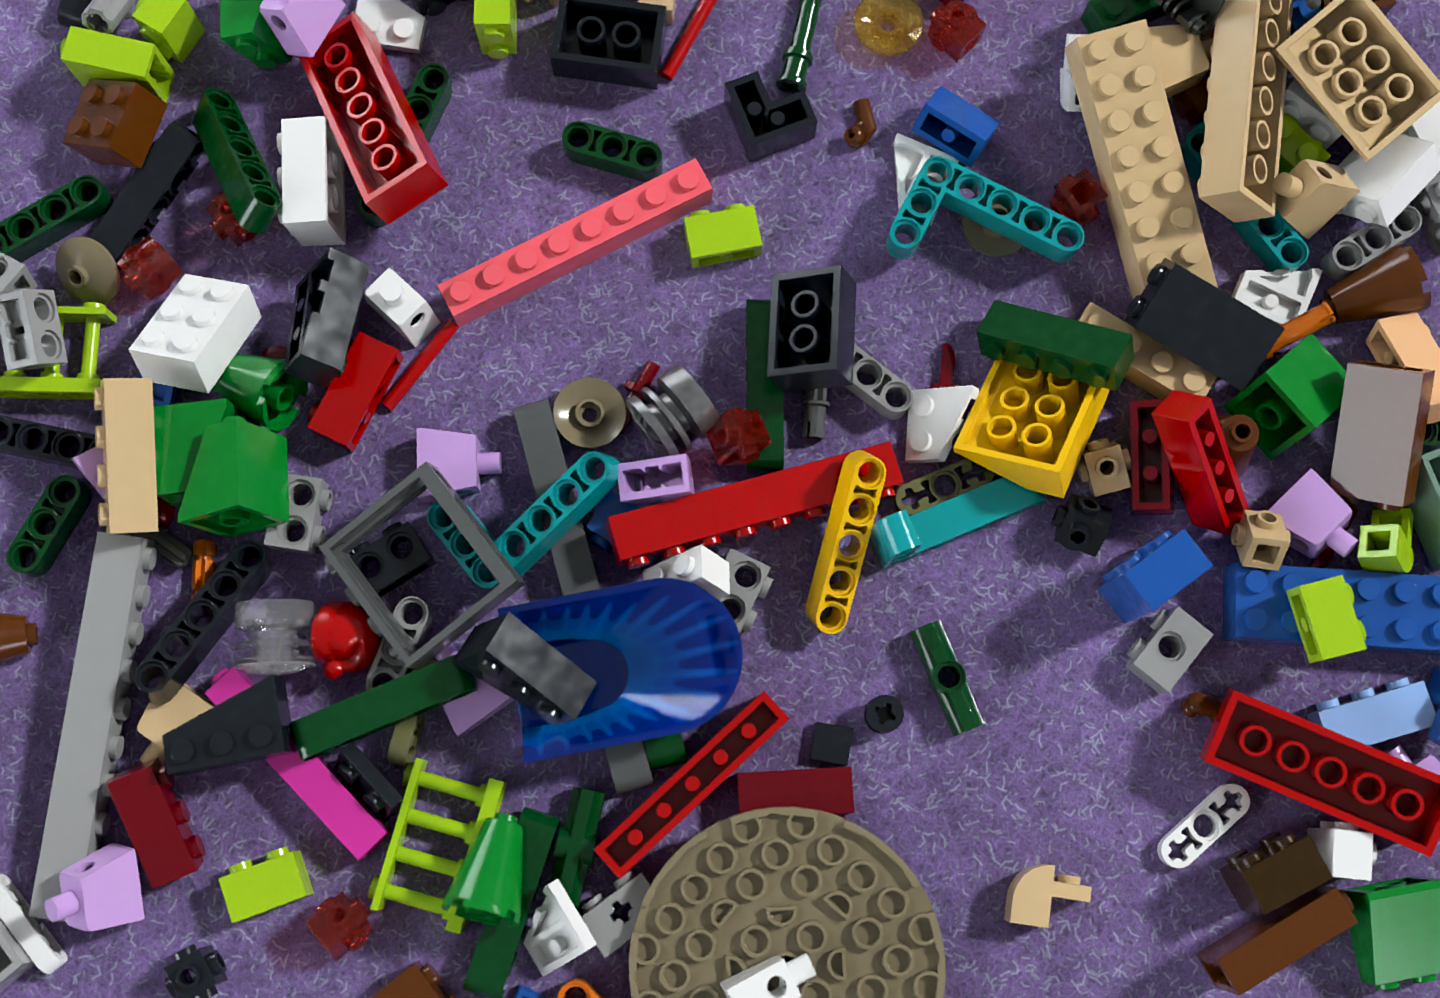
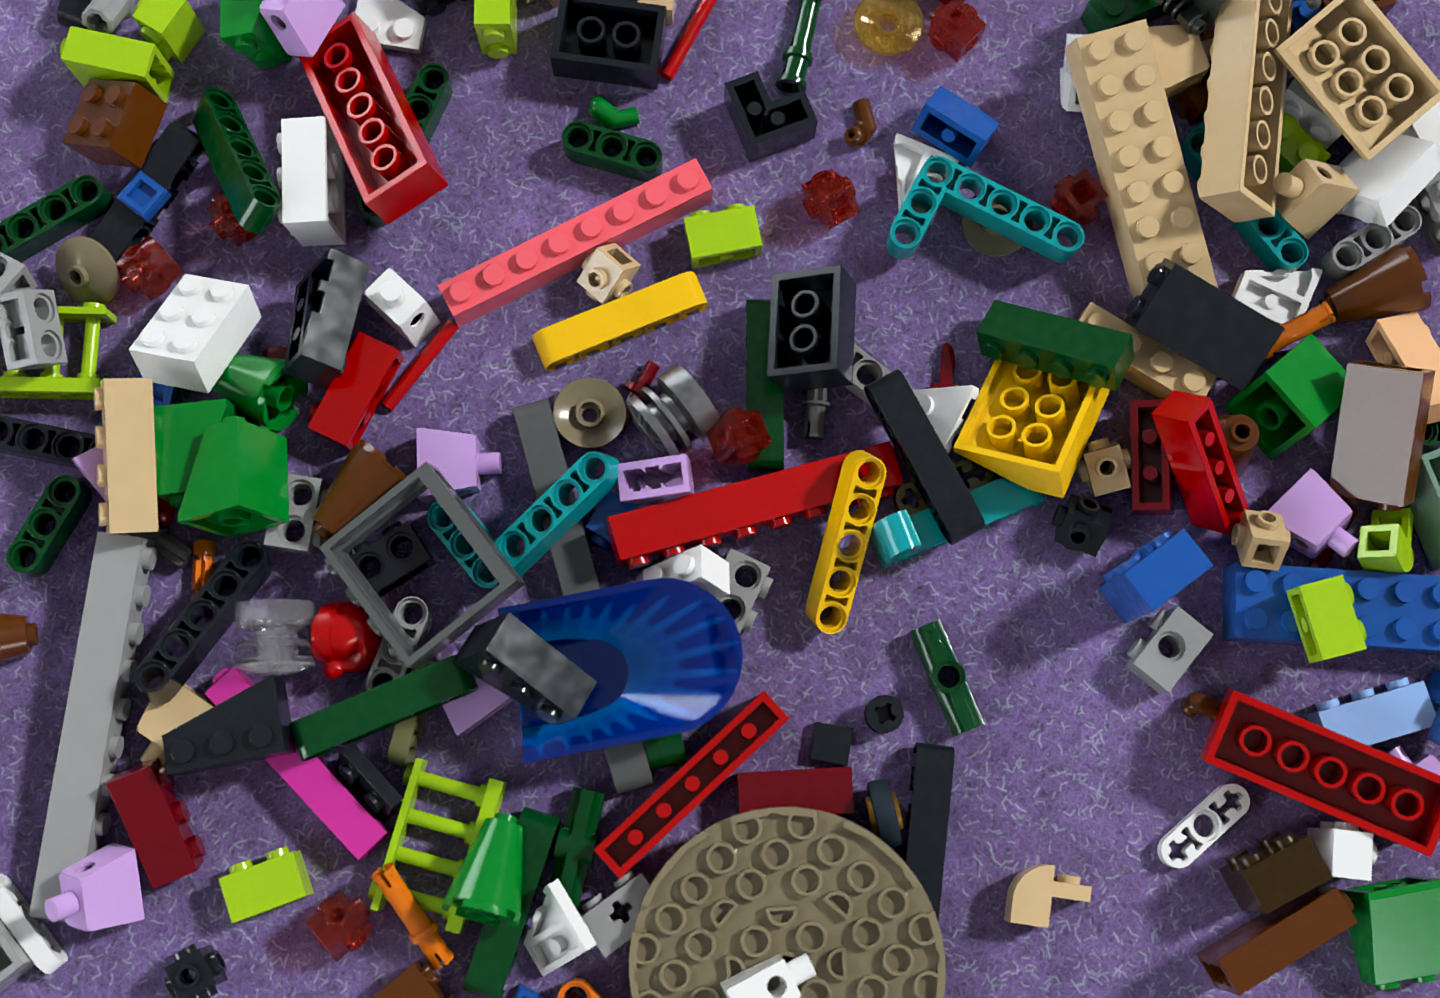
(144, 196): none -> blue tile
(358, 485): none -> reddish brown cone
(421, 928): none -> orange pin
(608, 273): none -> tan brick
(609, 116): none -> green arm
(619, 319): none -> yellow beam
(830, 198): none -> clear red brick
(884, 812): none -> black wheel
(924, 457): none -> black beam
(929, 817): none -> black beam

